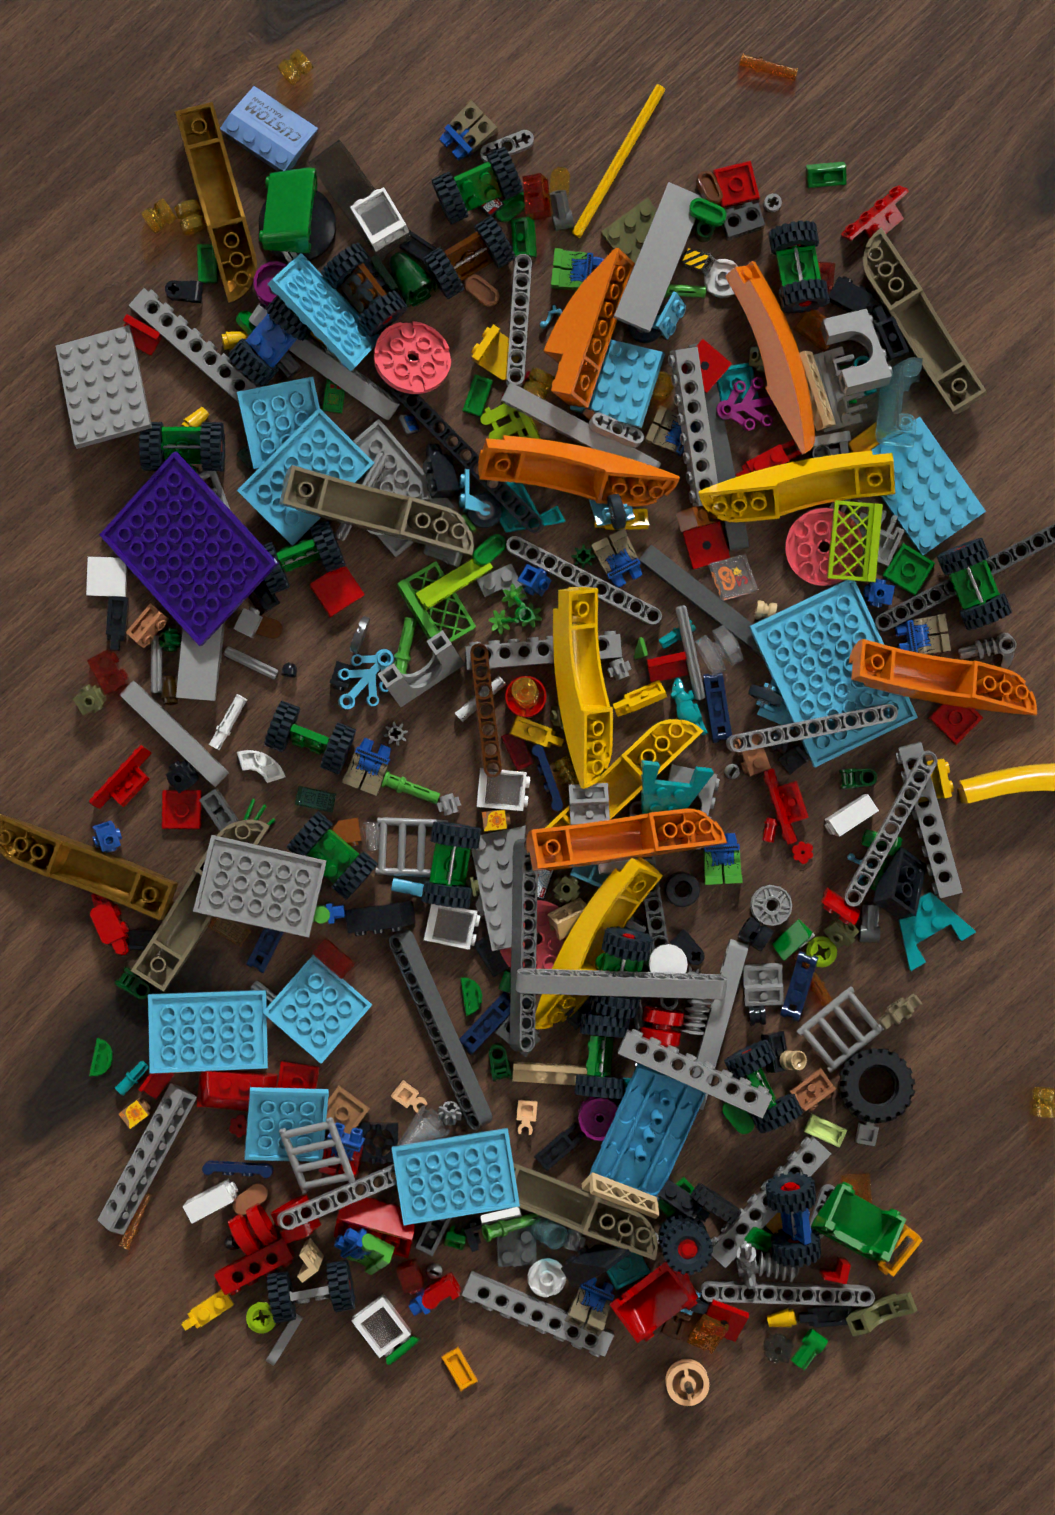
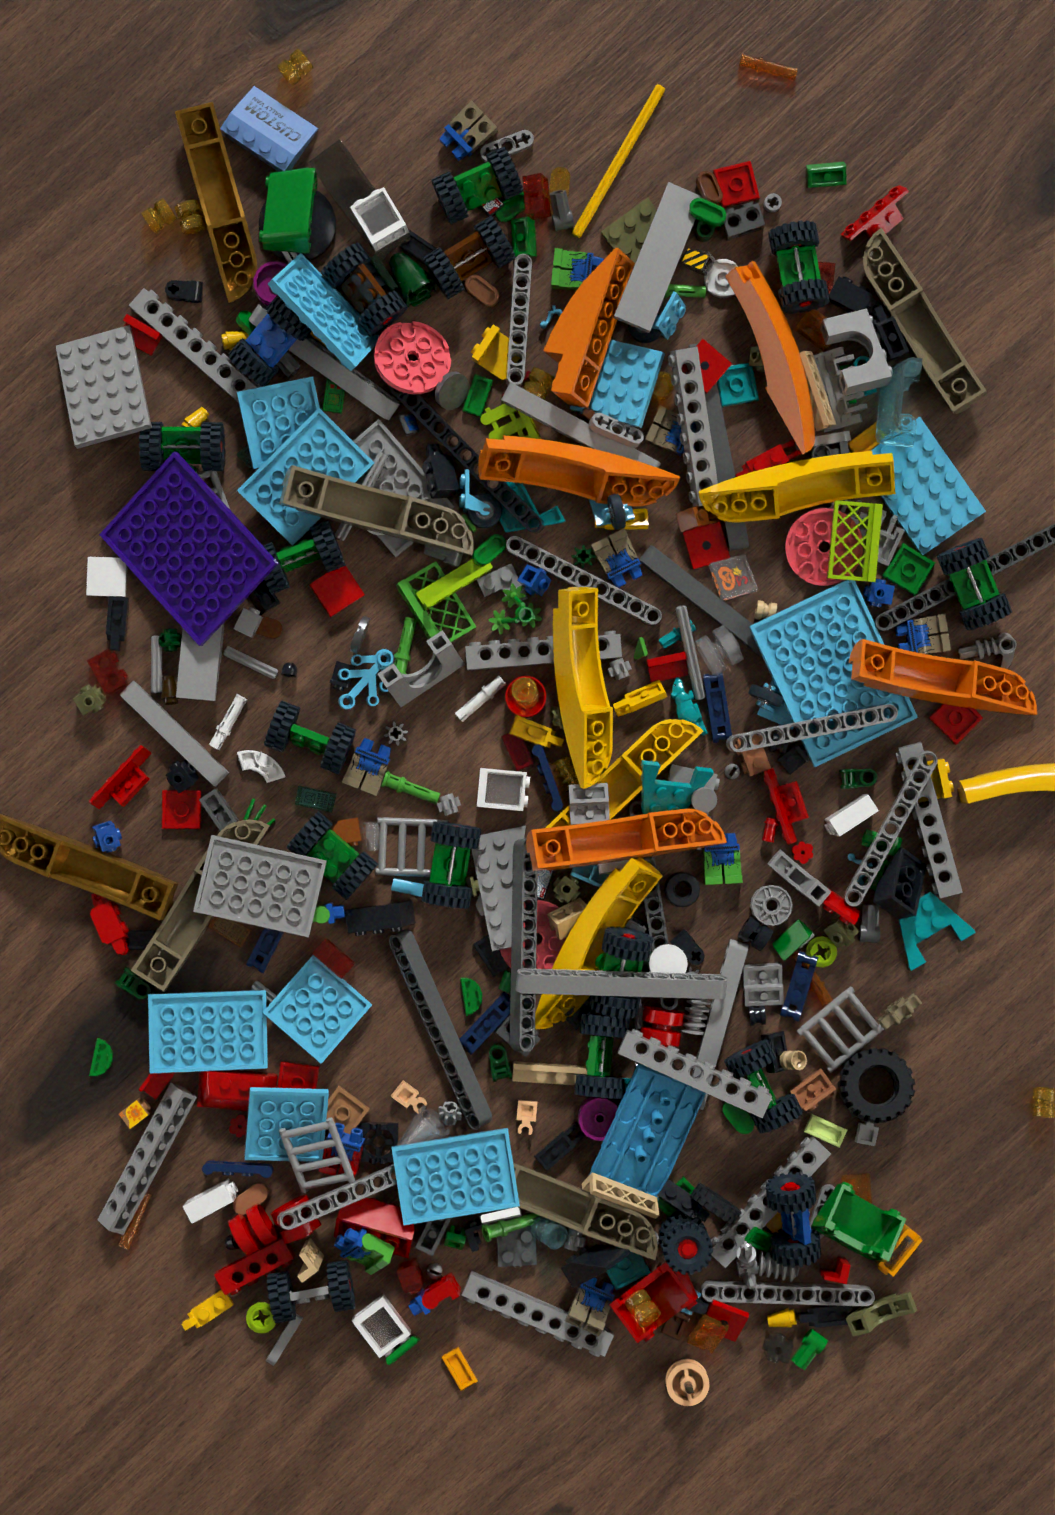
(132, 1077): teal axle -> none
(147, 626): nougat bracket -> none
(207, 264): green tile -> none
(452, 390): none -> flat silver tile
(452, 927): window -> none
(482, 701): reddish brown beam -> none
(495, 820): brick -> none
(546, 1277): white tile -> none
(644, 1310): none -> clear yellow wheel
(704, 799): none -> light grey piece
(746, 405): magenta plant -> none
(799, 878): none -> light grey arch

